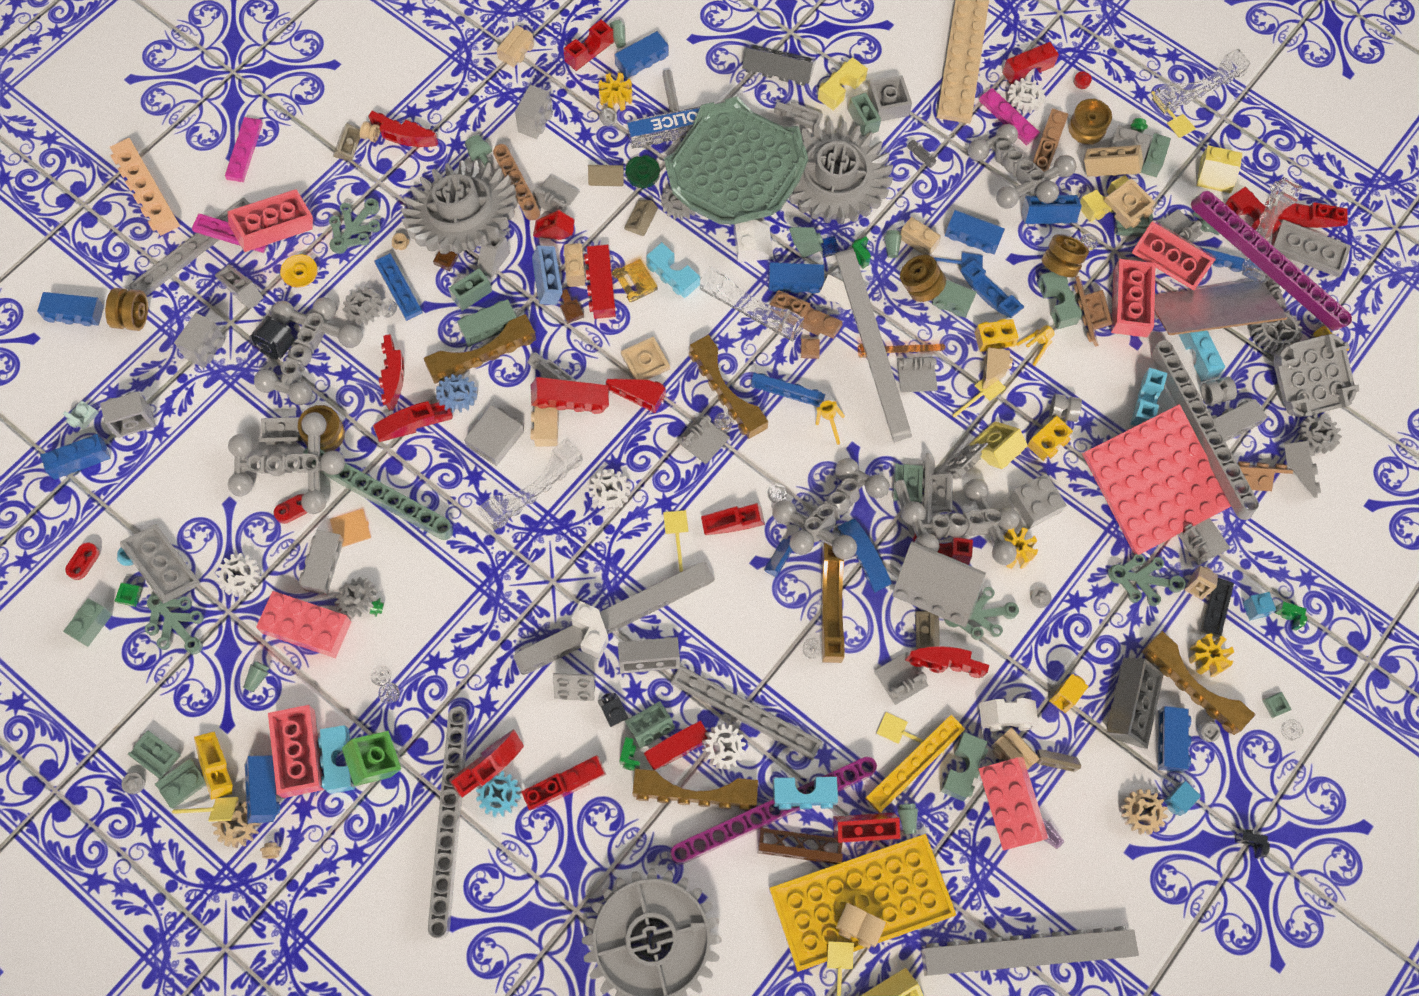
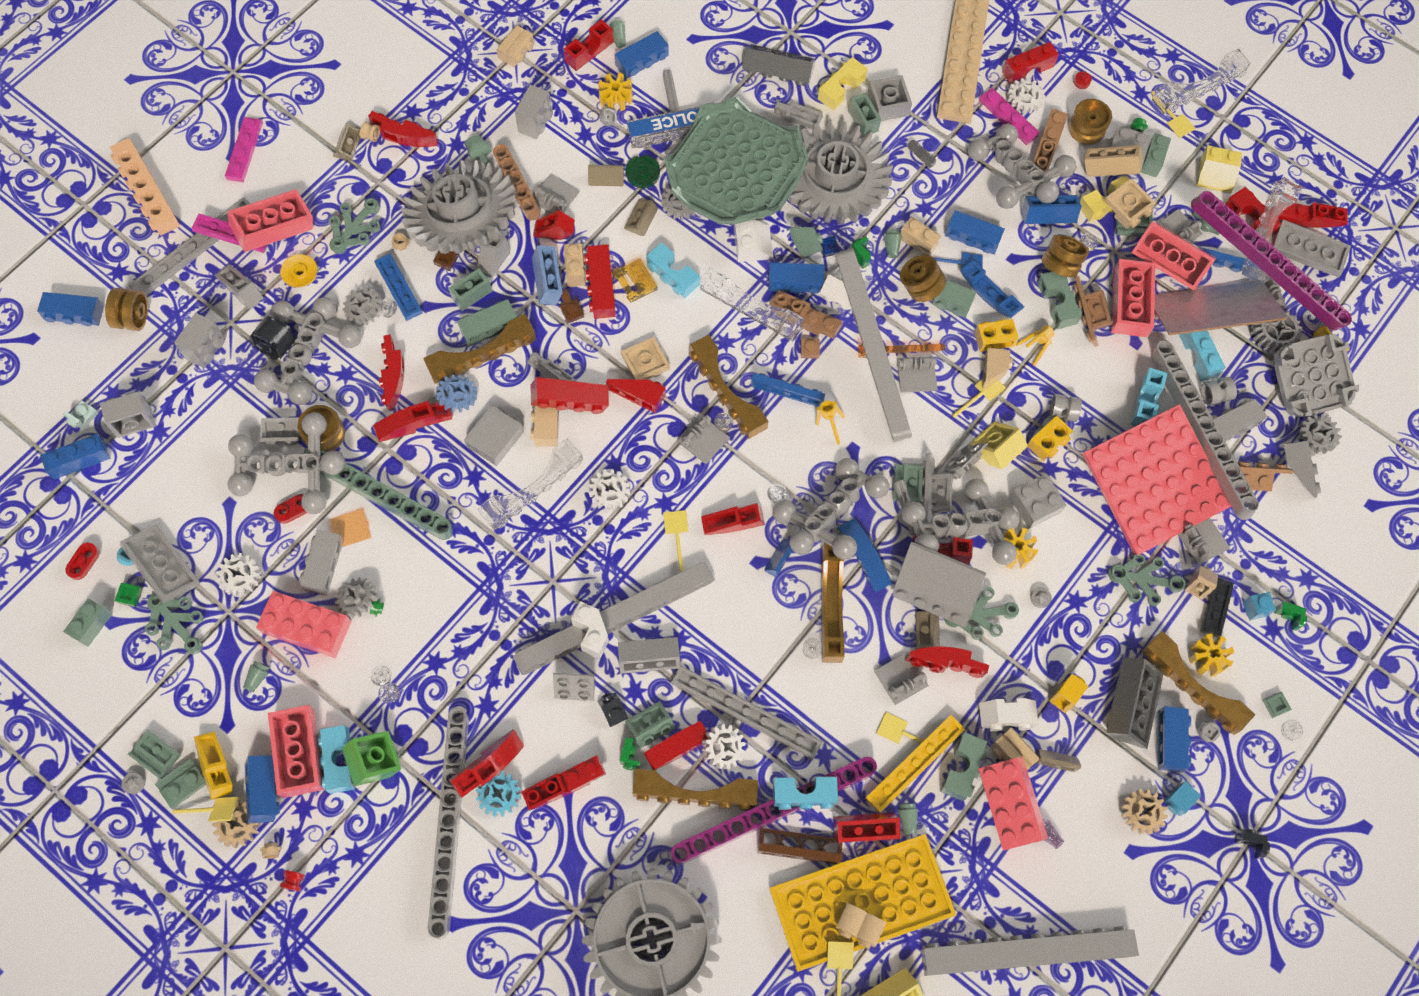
(292, 880): none -> red wheel

